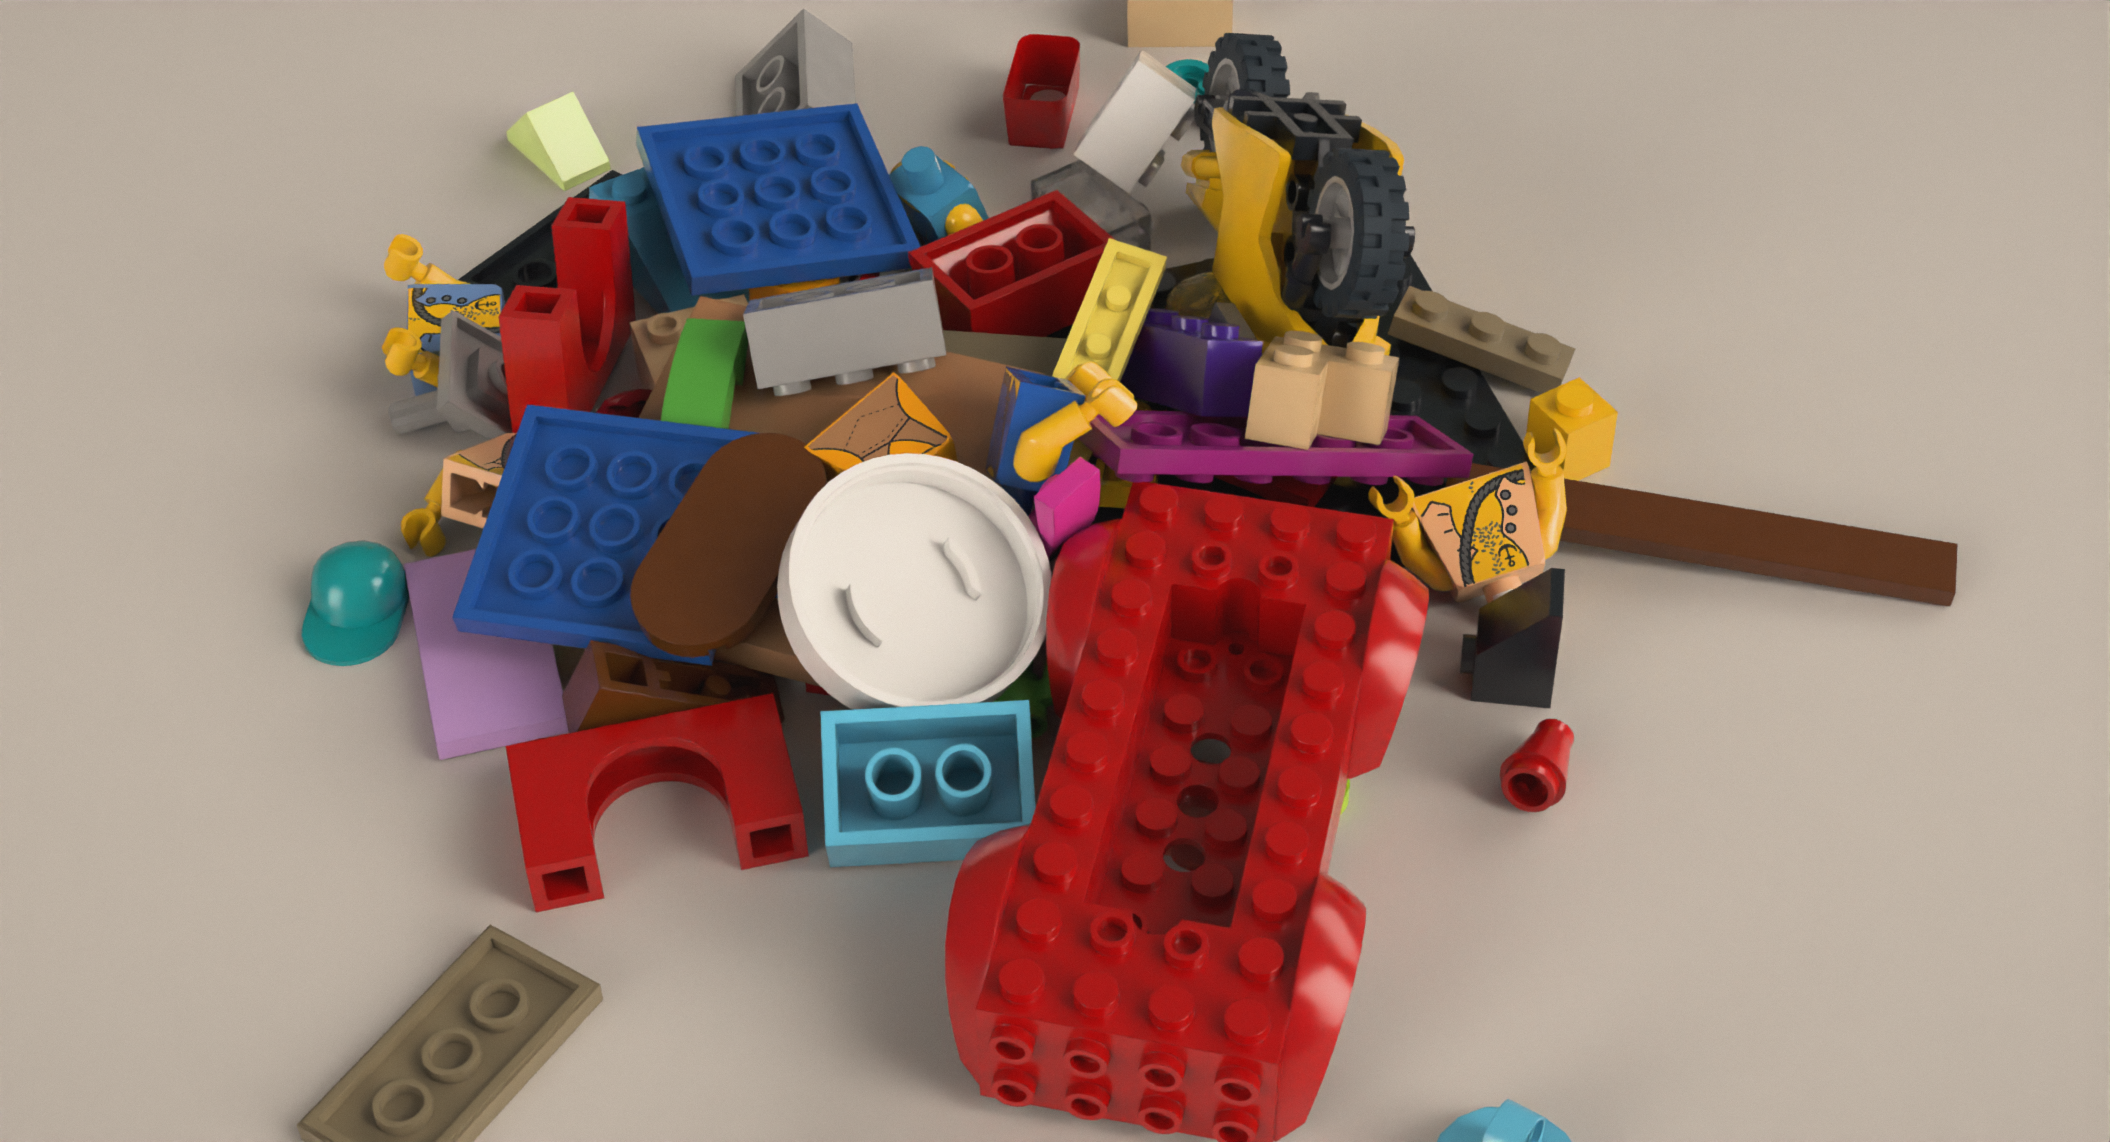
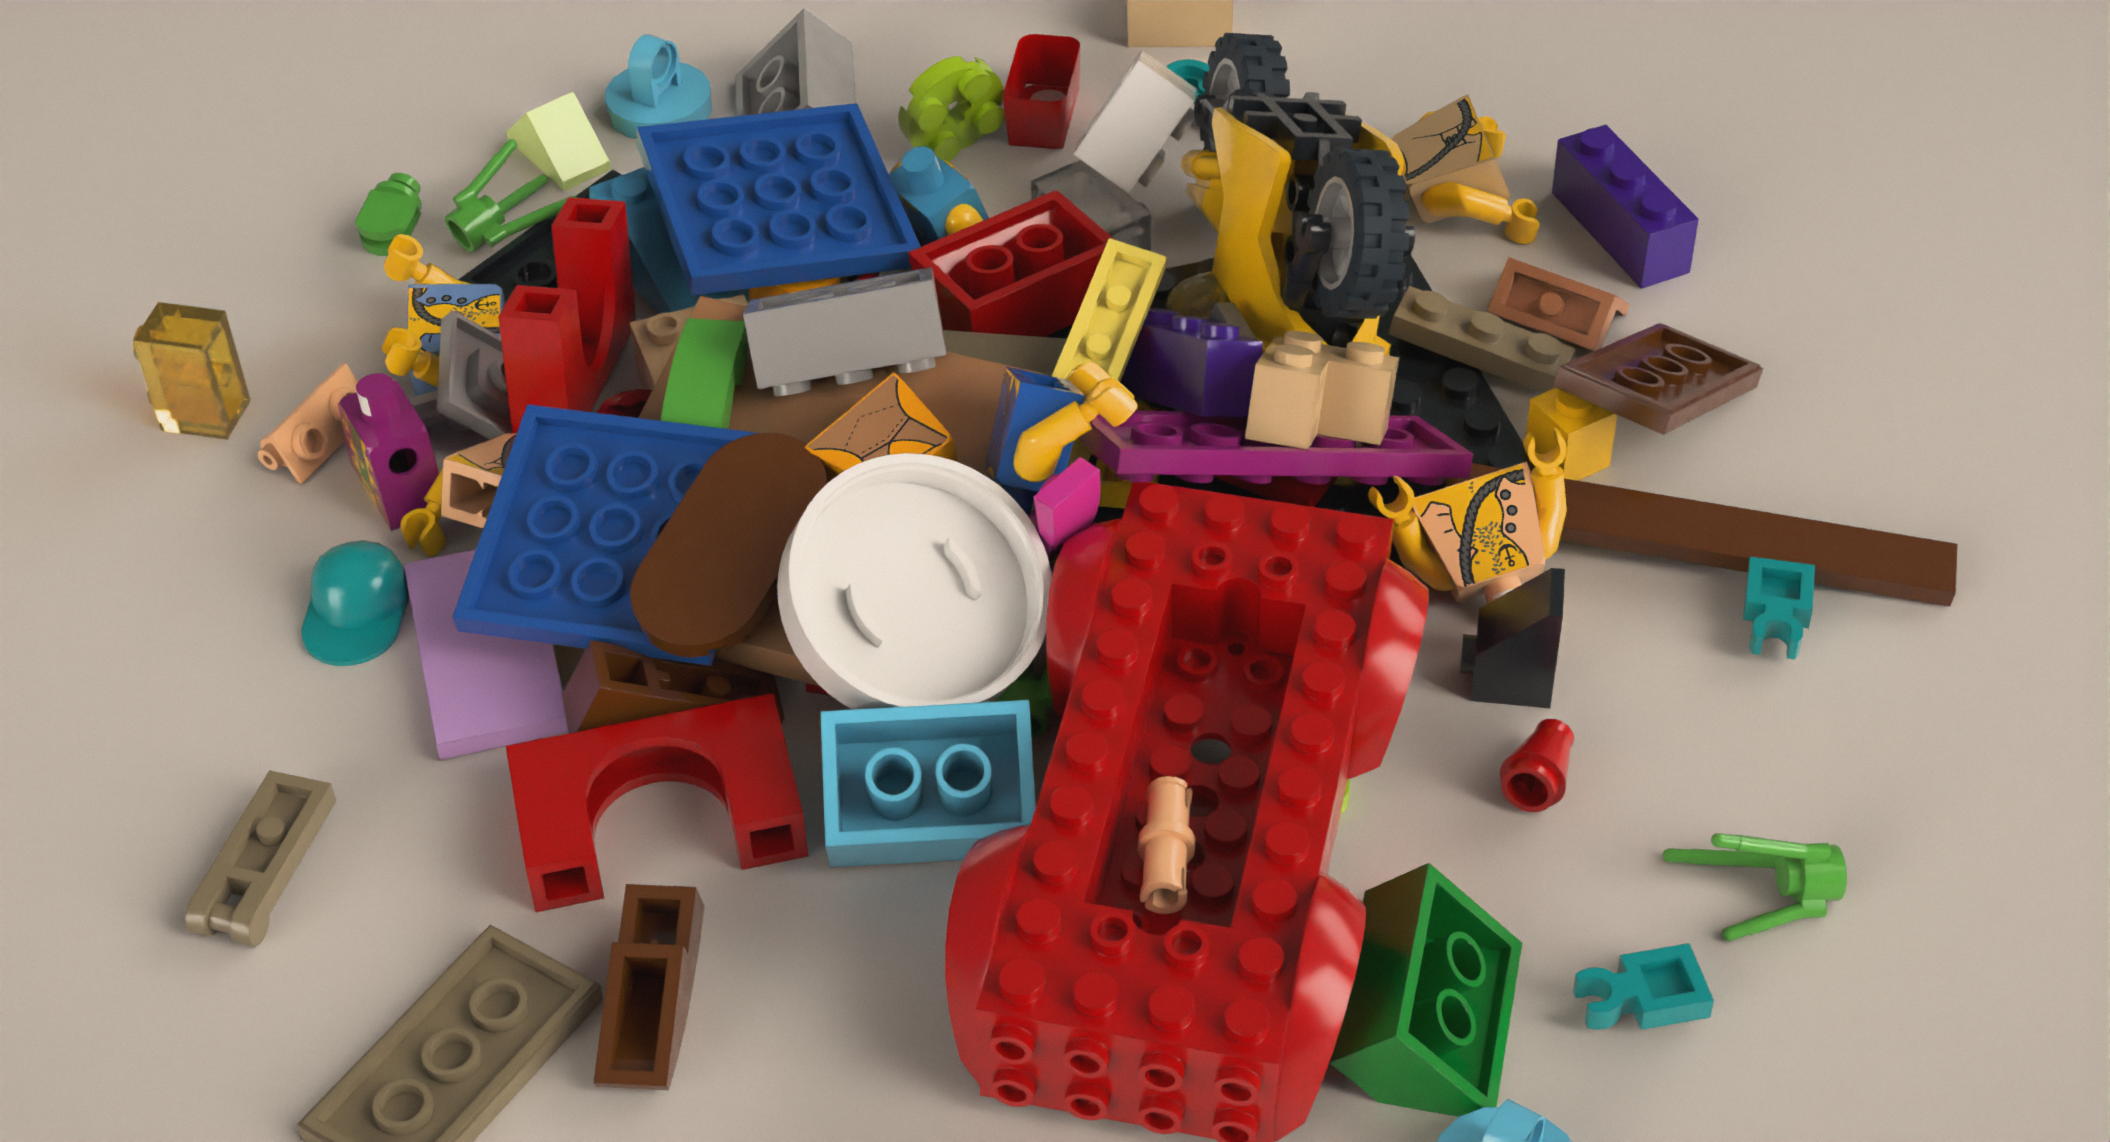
(191, 370): none -> clear yellow brick
(260, 857): none -> dark tan plate
(311, 430): none -> light nougat hinge
(375, 426): none -> magenta torso
(389, 211): none -> bright green arm
(479, 220): none -> bright green plant
(649, 987): none -> reddish brown slope
(656, 89): none -> medium azure tile
(976, 113): none -> lime plate
(1166, 845): none -> light nougat pin
(1429, 998): none -> green slope
(1455, 171): none -> torso
(1555, 305): none -> nougat panel
(1624, 206): none -> dark purple brick
(1654, 984): none -> teal plate
(1659, 377): none -> reddish brown tile
(1778, 602): none -> teal plate
(1804, 871): none -> bright green plant

